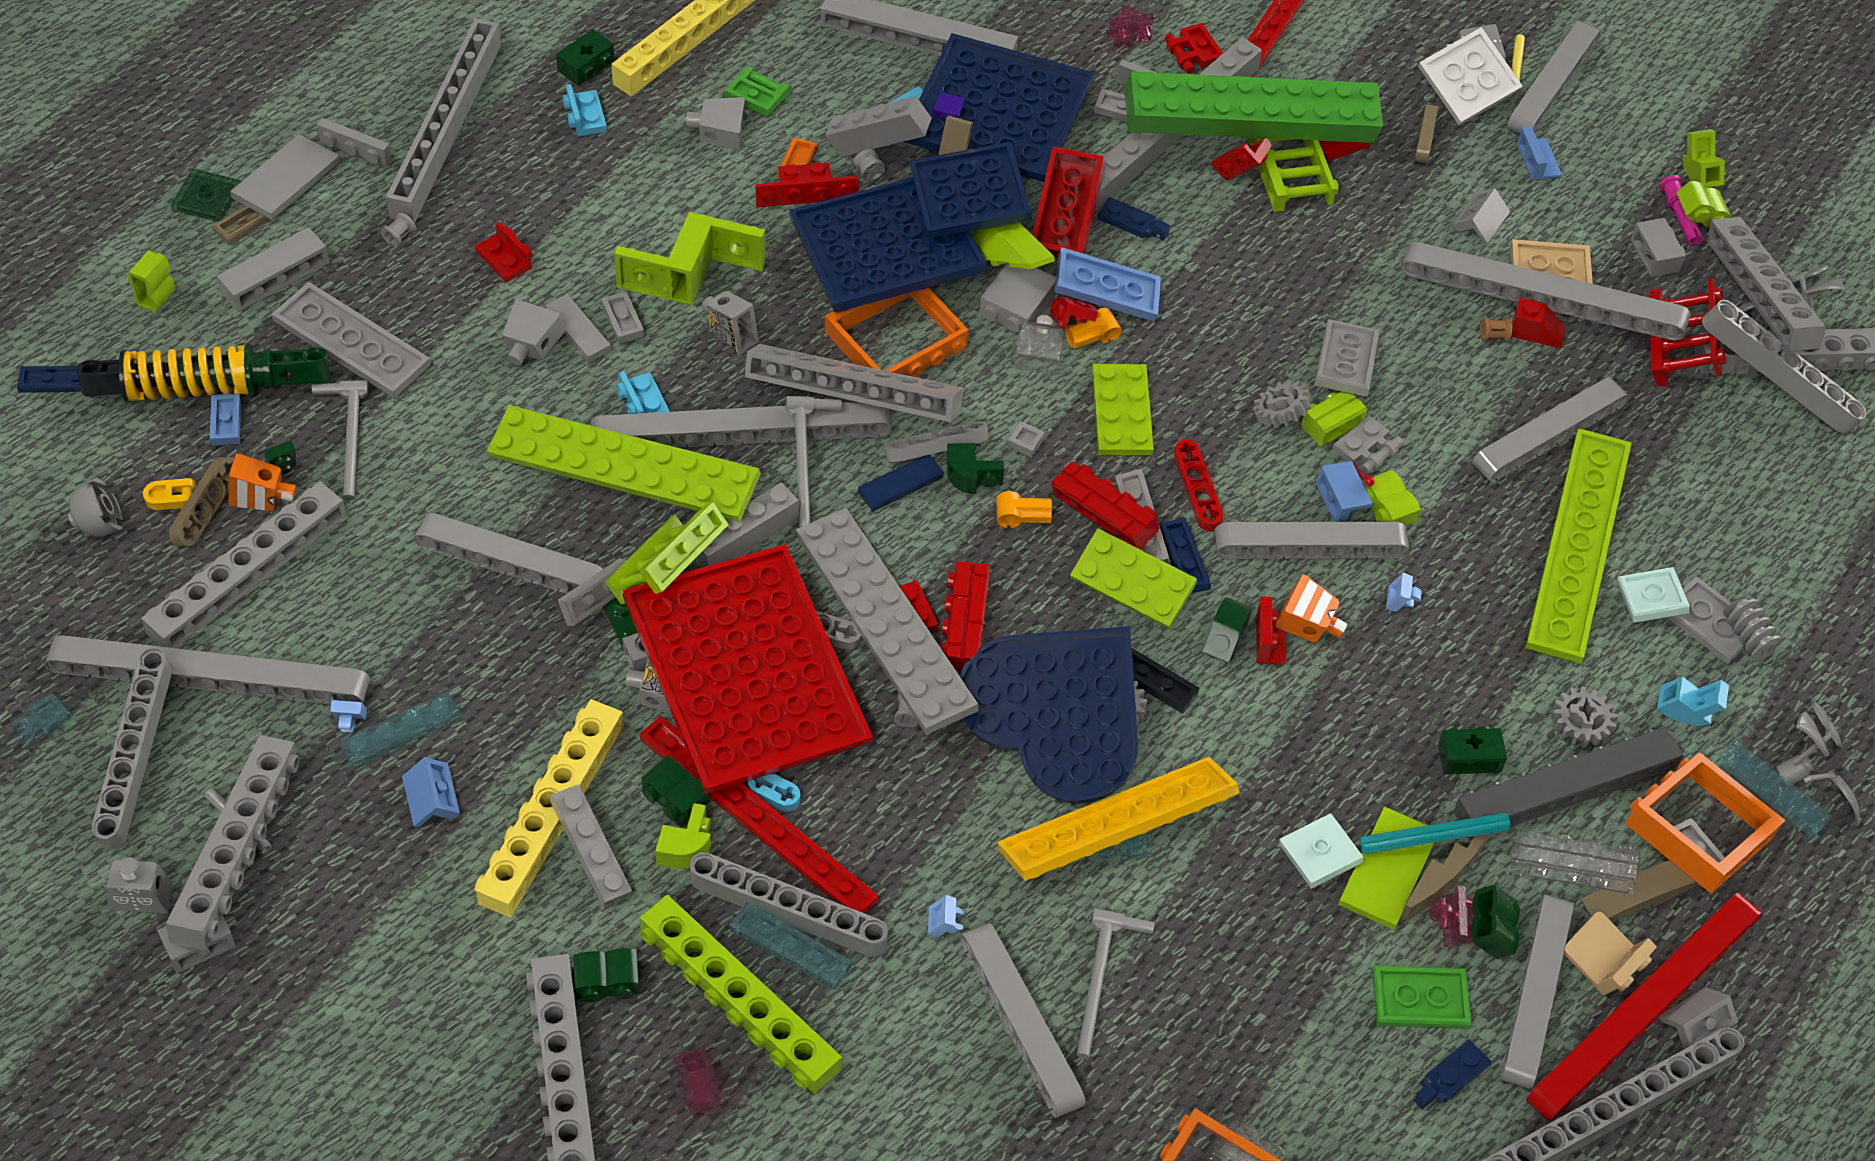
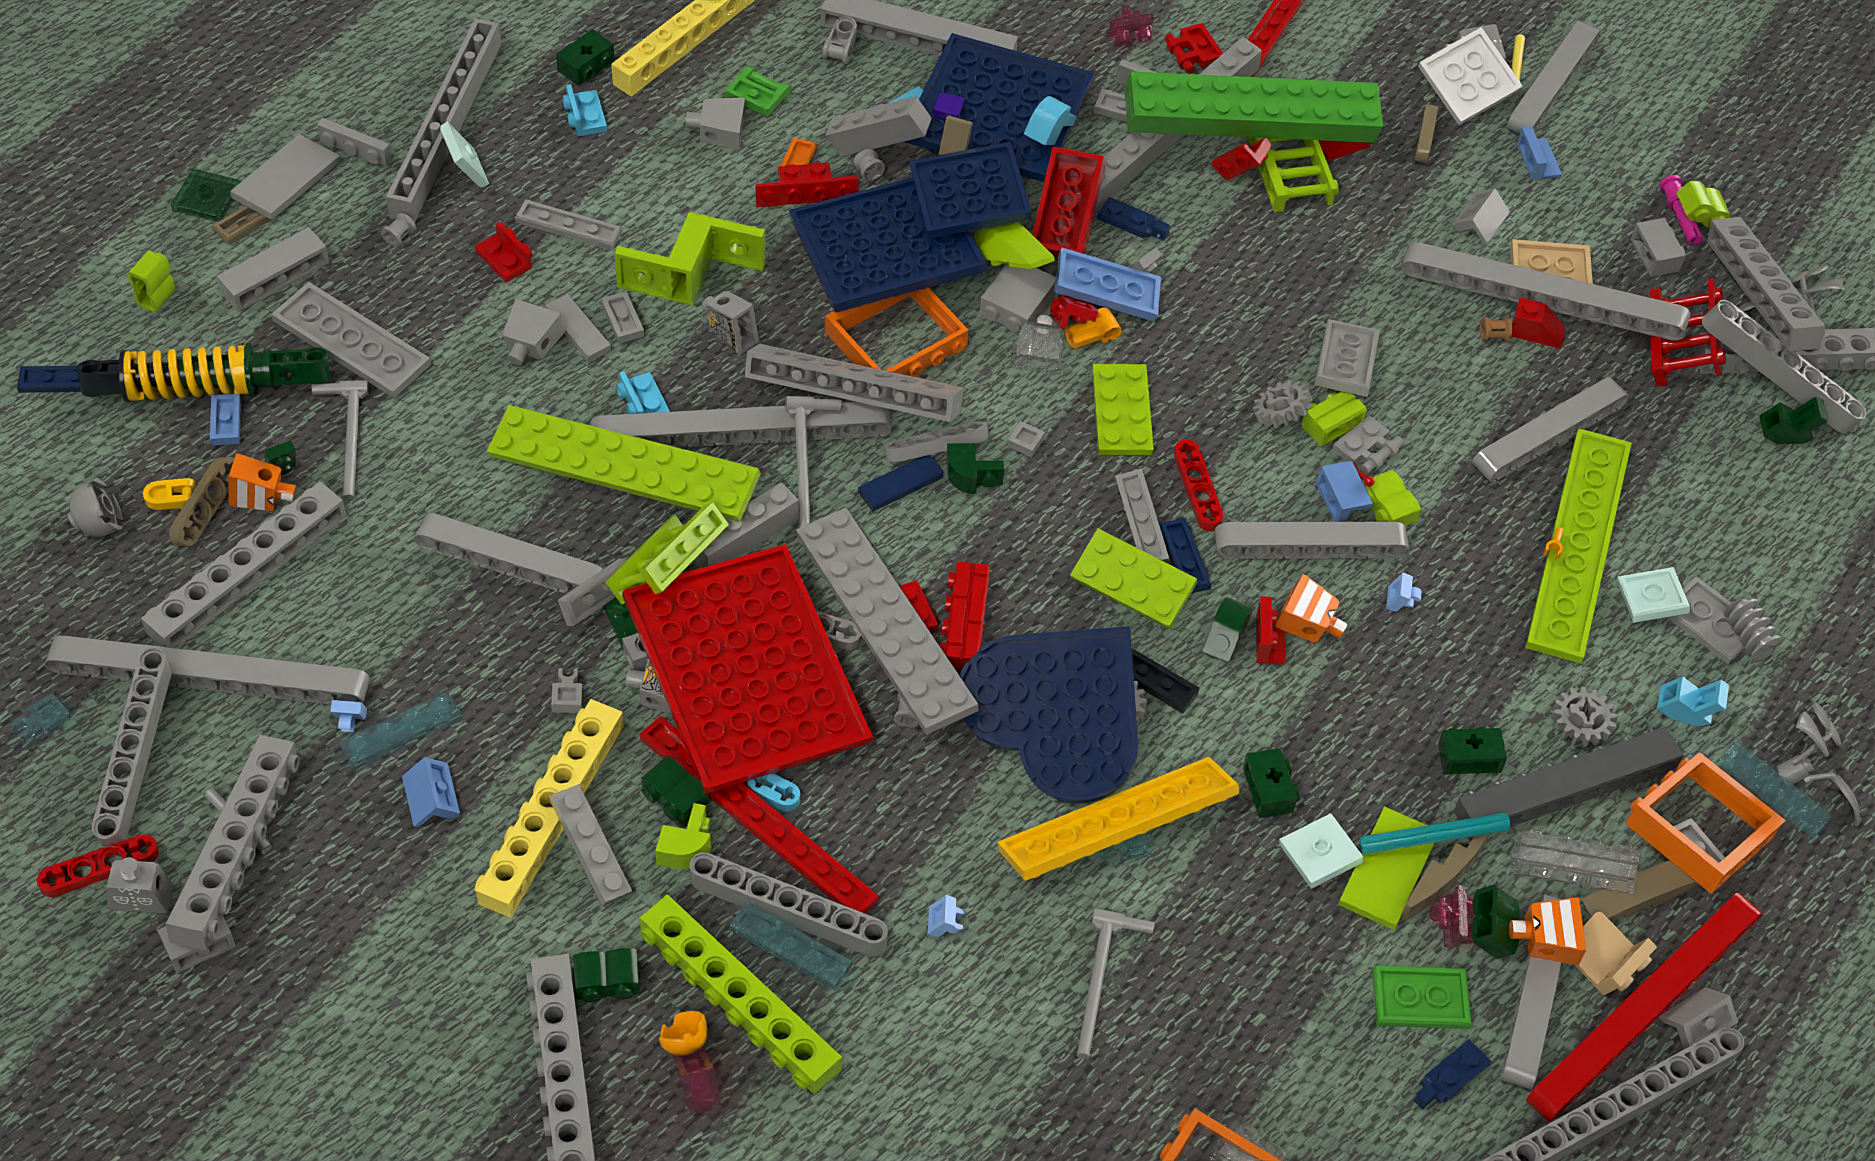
(95, 860): none -> red beam
(464, 155): none -> light aqua plate
(566, 693): none -> light grey plate
(568, 224): none -> light grey tile
(685, 1035): none -> light orange hair
(841, 40): none -> light grey piece
(1015, 510): light orange piece -> none
(1024, 1019): light grey beam -> none
(1049, 120): none -> medium azure brick
(1105, 505): red brick -> none
(1147, 262): none -> light grey plate
(1270, 782): none -> dark green brick
(1552, 930): none -> orange torso
(1555, 543): none -> light orange hand
(1701, 161): lime brick -> none
(1793, 426): none -> dark green brick

